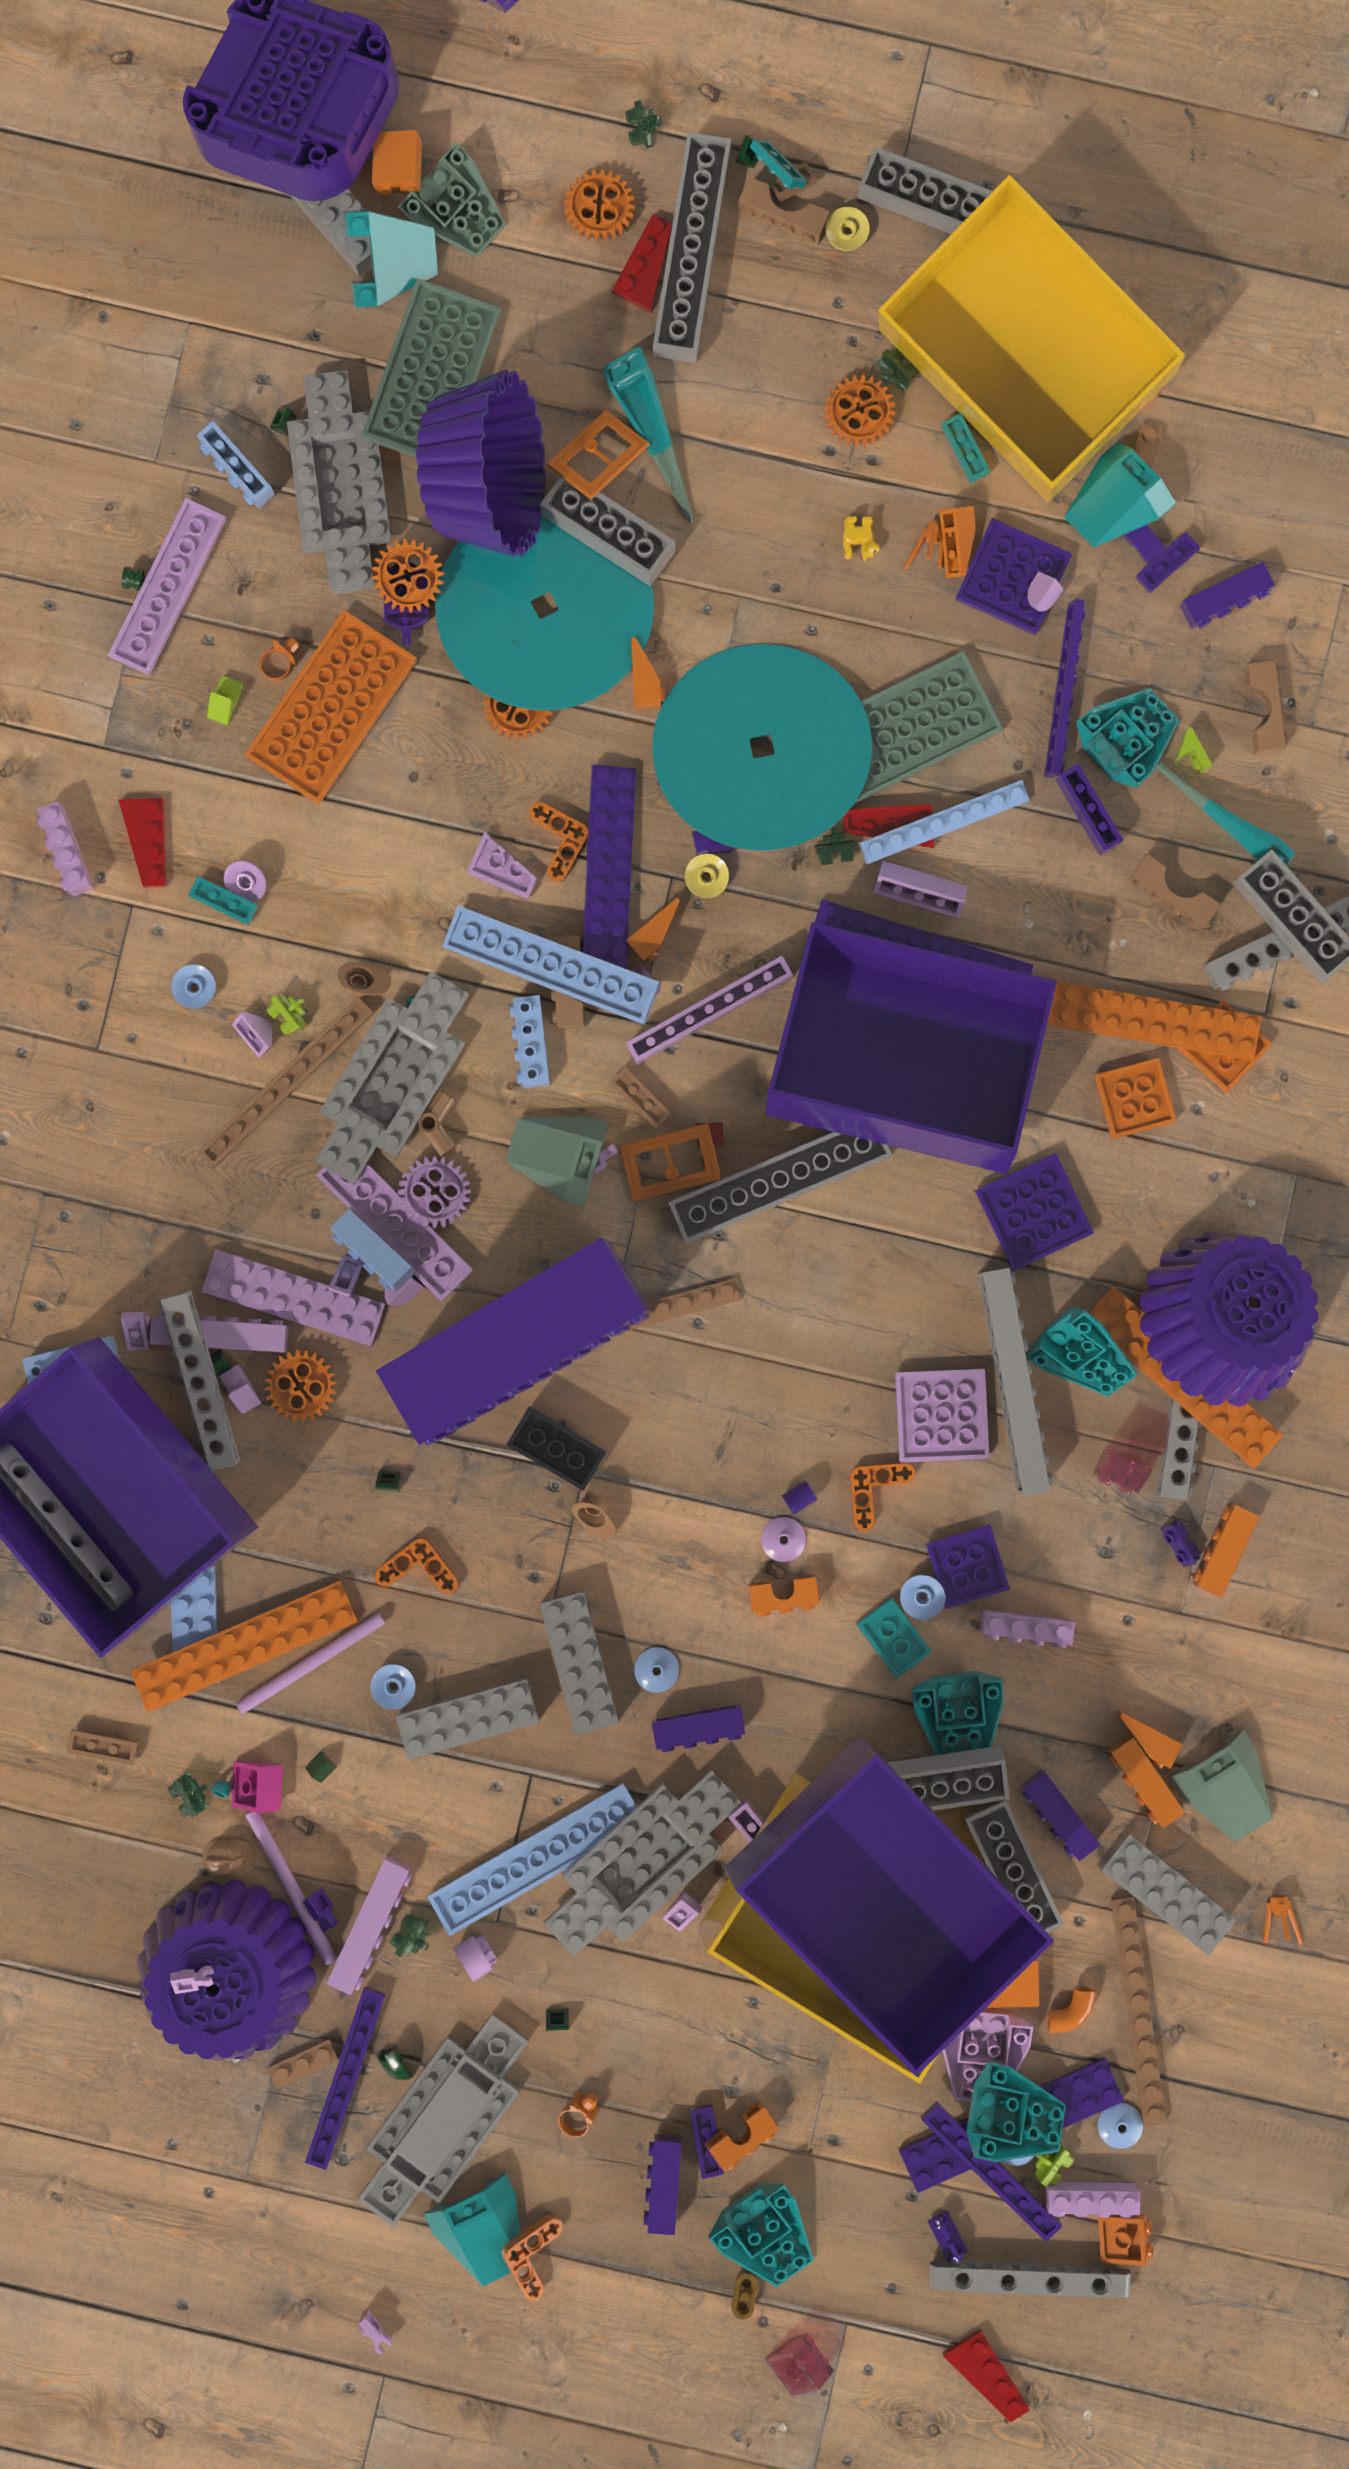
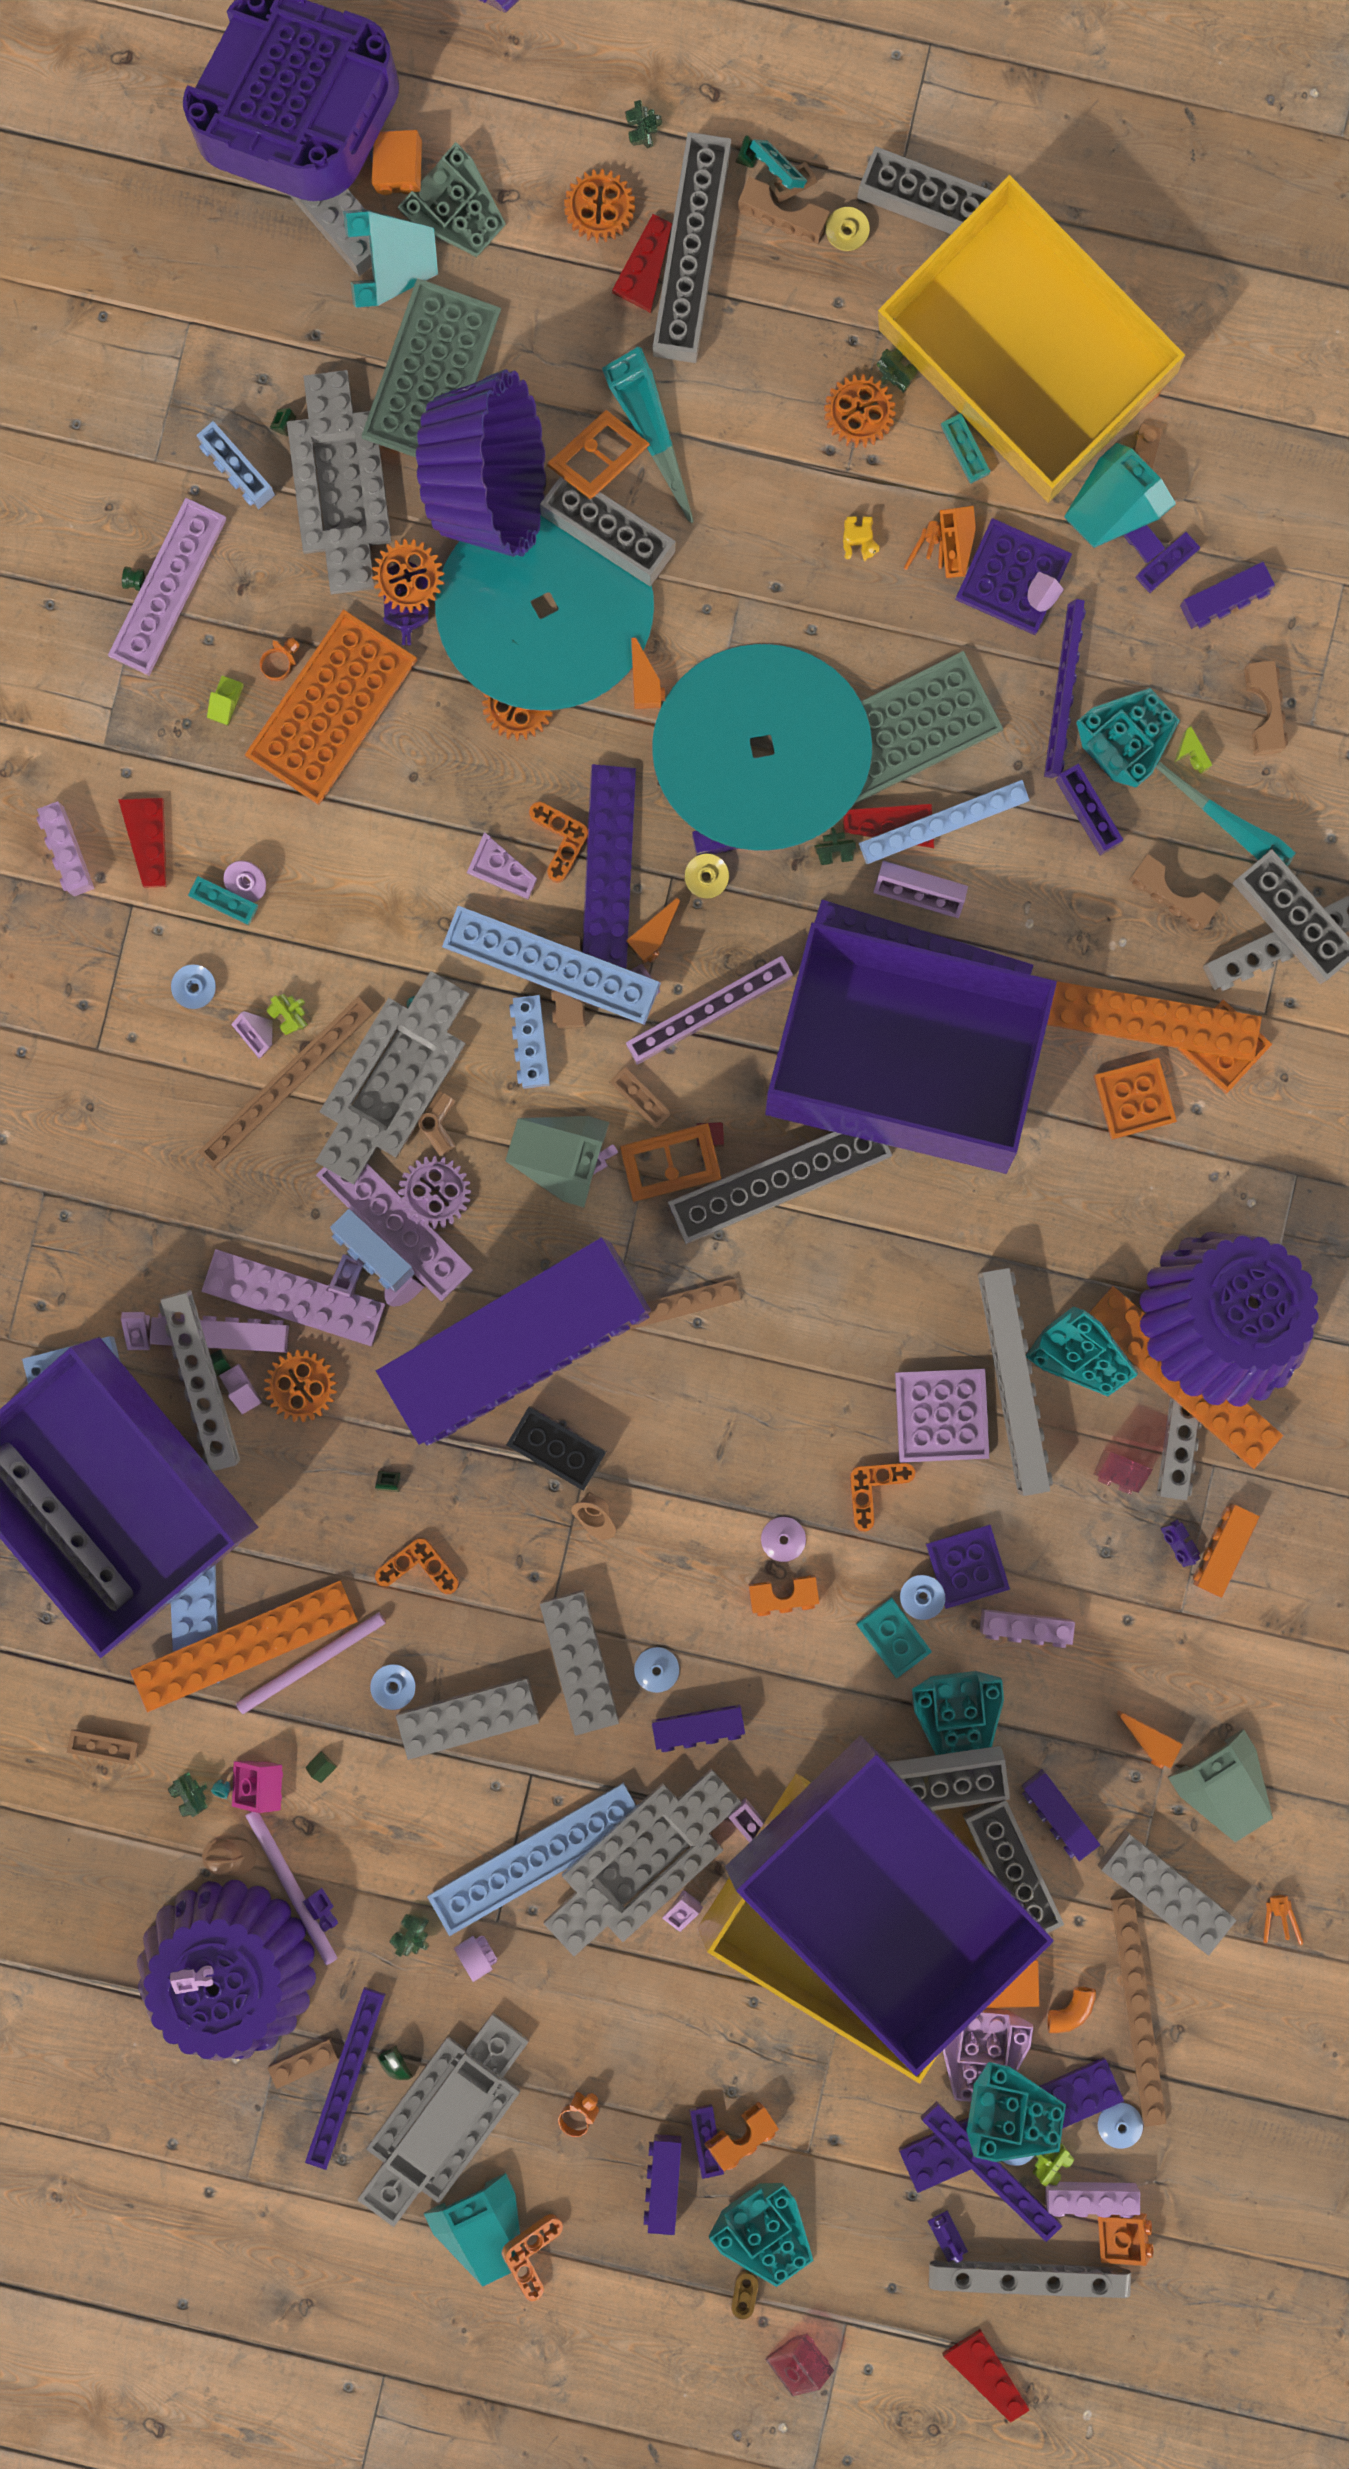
(363, 979): medium nougat piece -> none
(368, 1925): lavender brick -> none
(371, 2327): lavender plate -> none
(557, 2020): dark green slope -> none
(799, 1497): dark purple piece -> none
(1034, 1212): dark purple plate -> none
(1146, 1781): orange brick -> none

